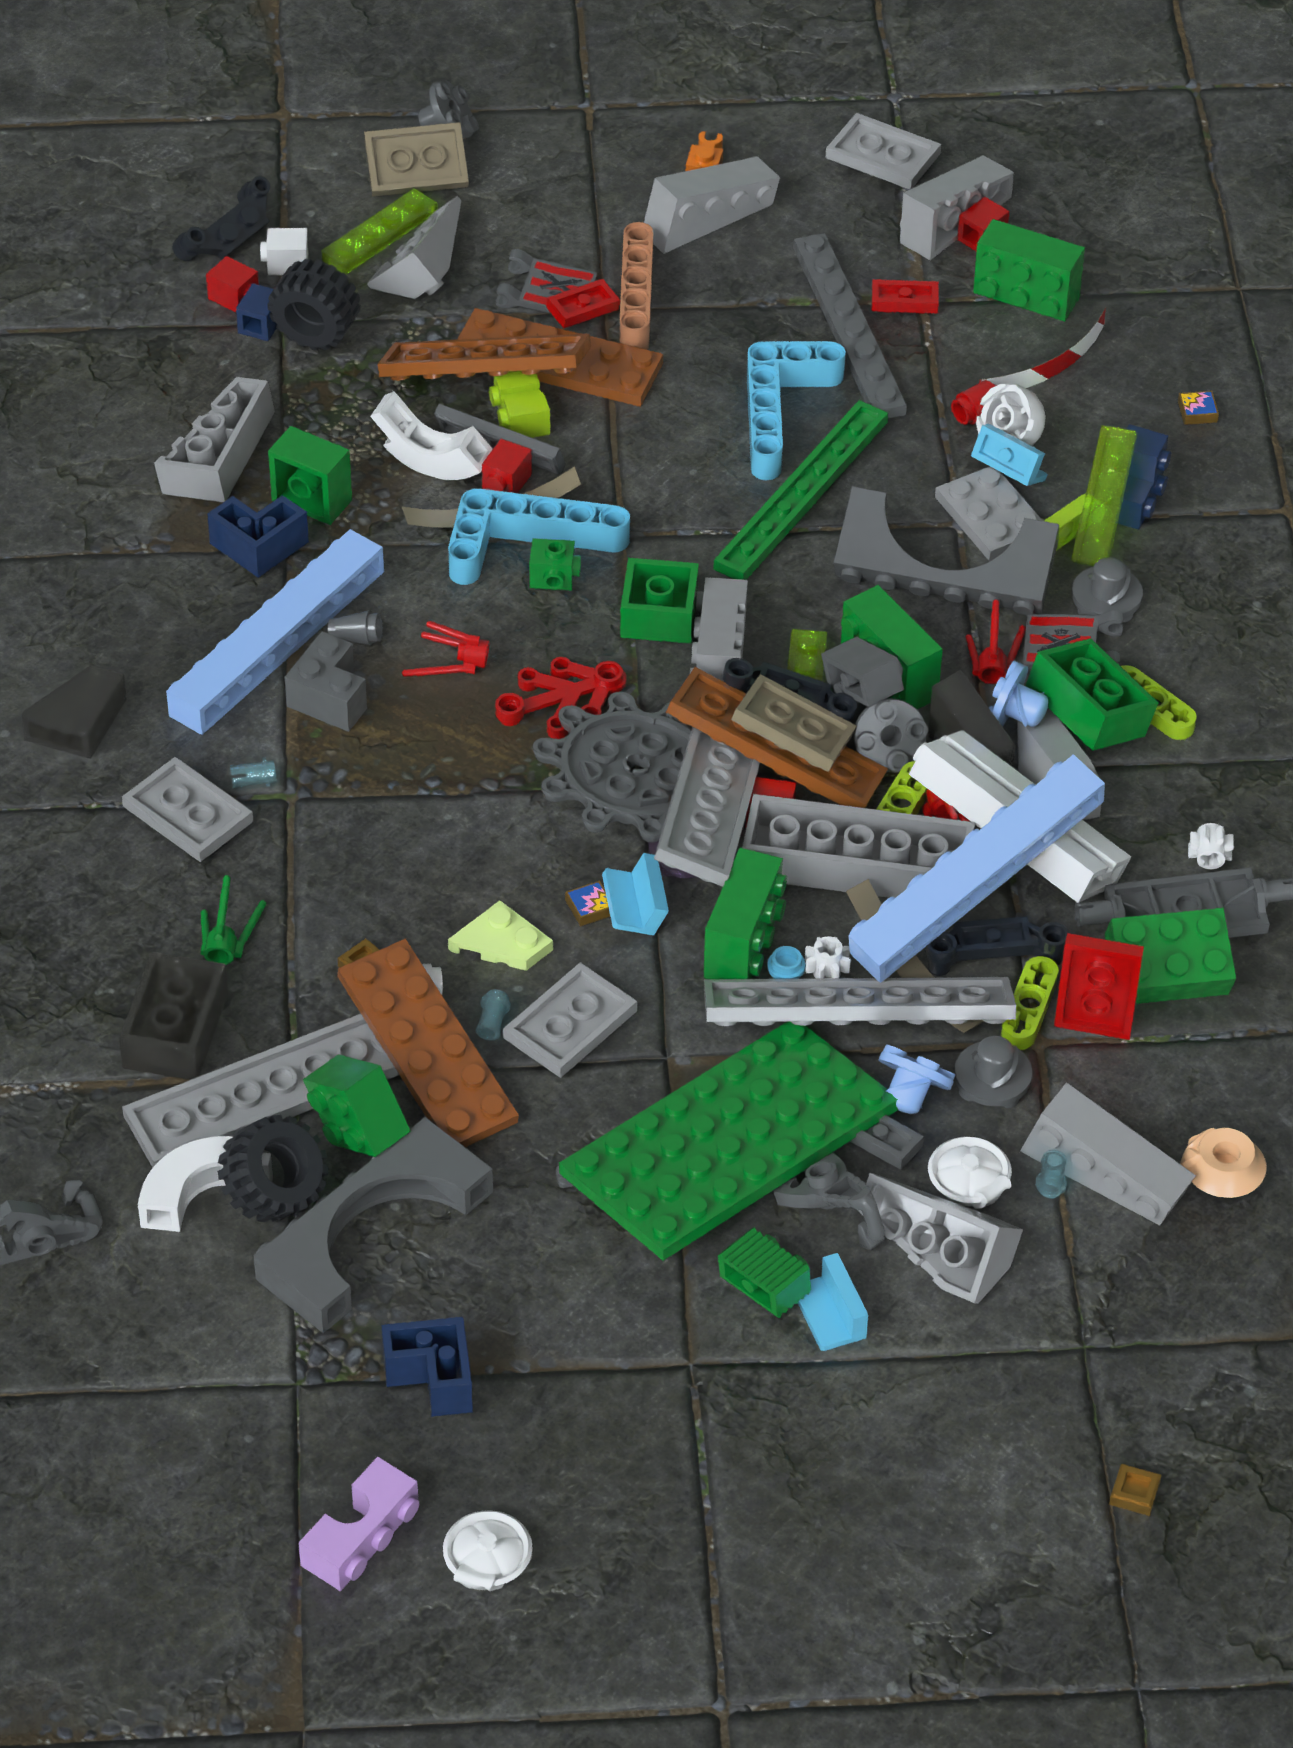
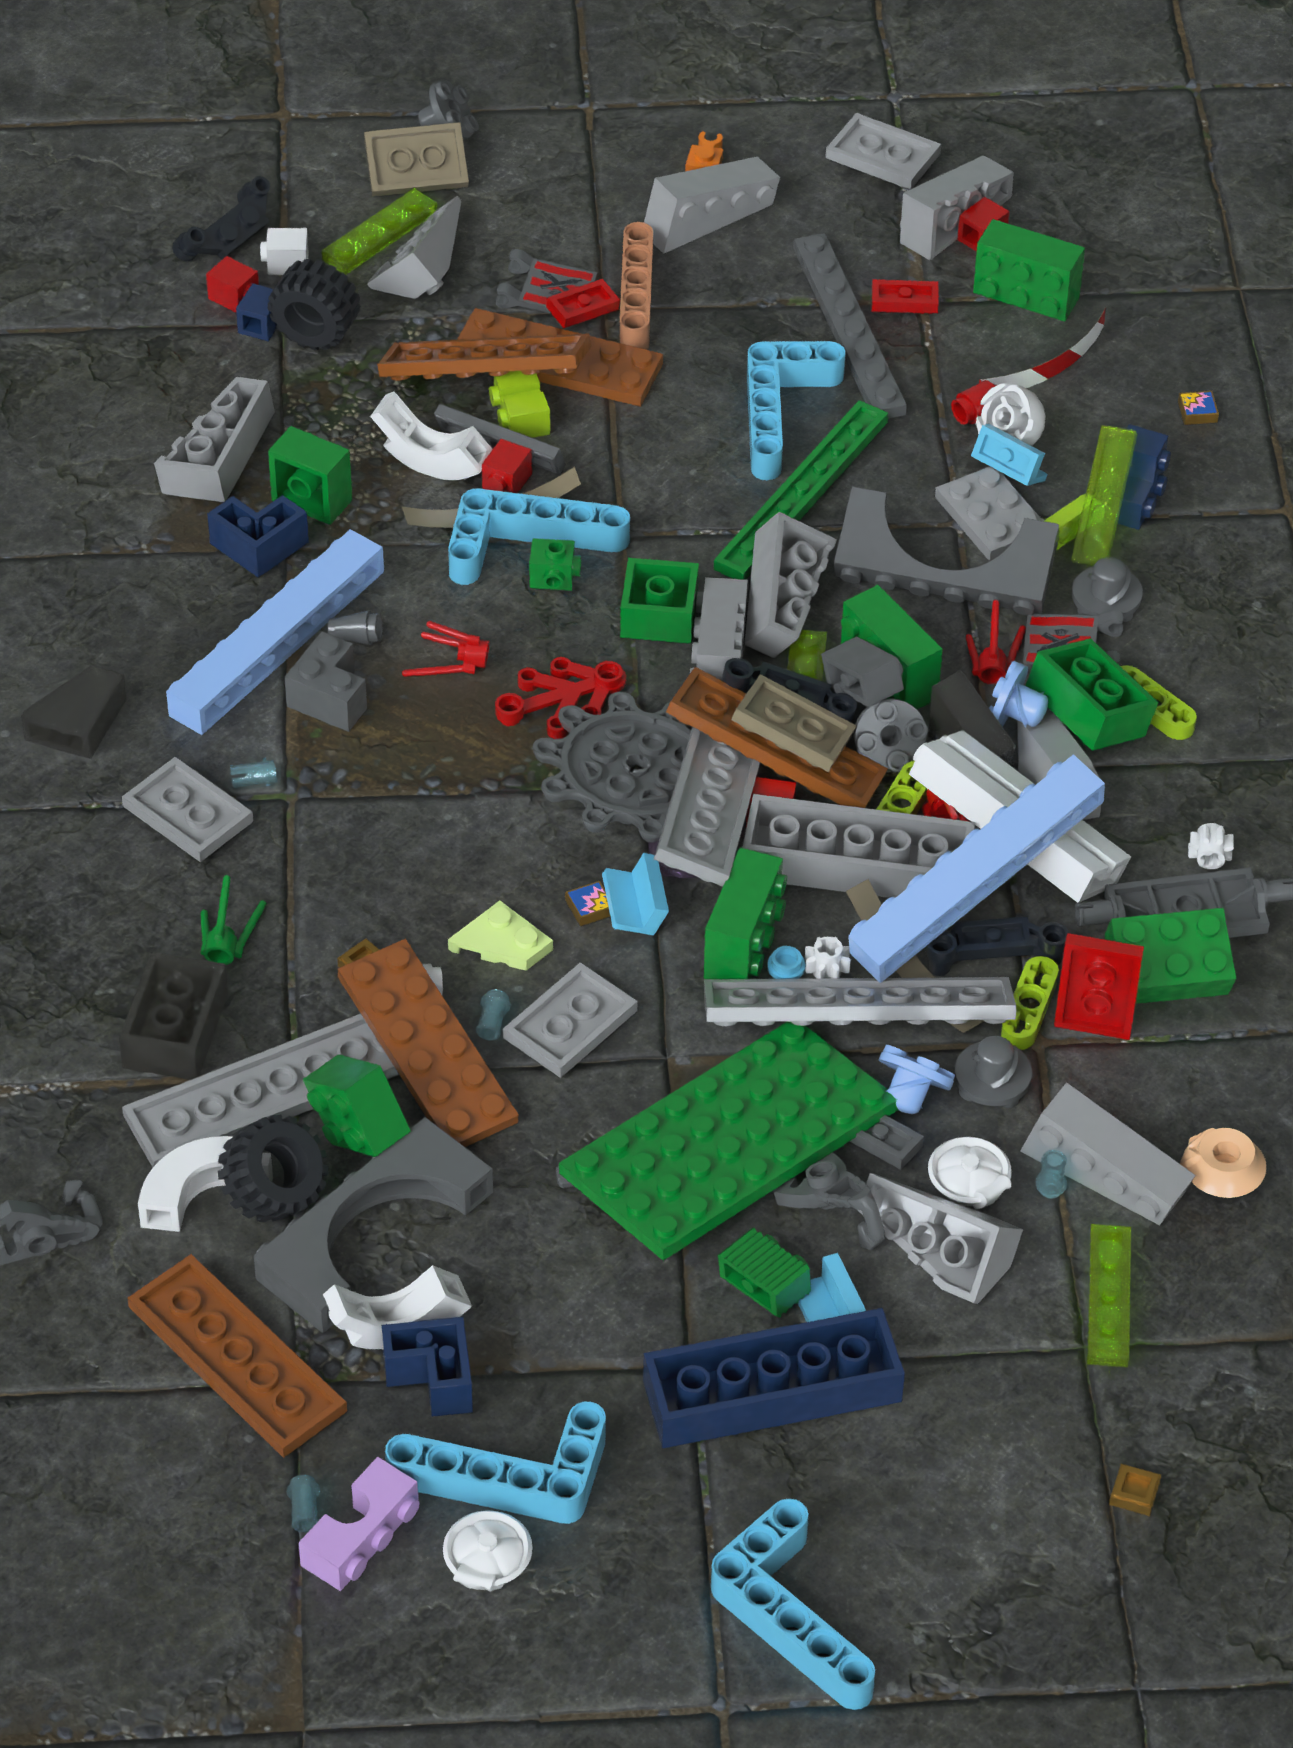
(237, 1355): none -> dark orange plate
(303, 1496): none -> clear light blue pin
(430, 1297): none -> white arch
(510, 1473): none -> medium azure beam
(773, 1377): none -> dark blue brick
(783, 580): none -> light grey wedge
(784, 1609): none -> medium azure beam
(1109, 1295): none -> clear neon green plate

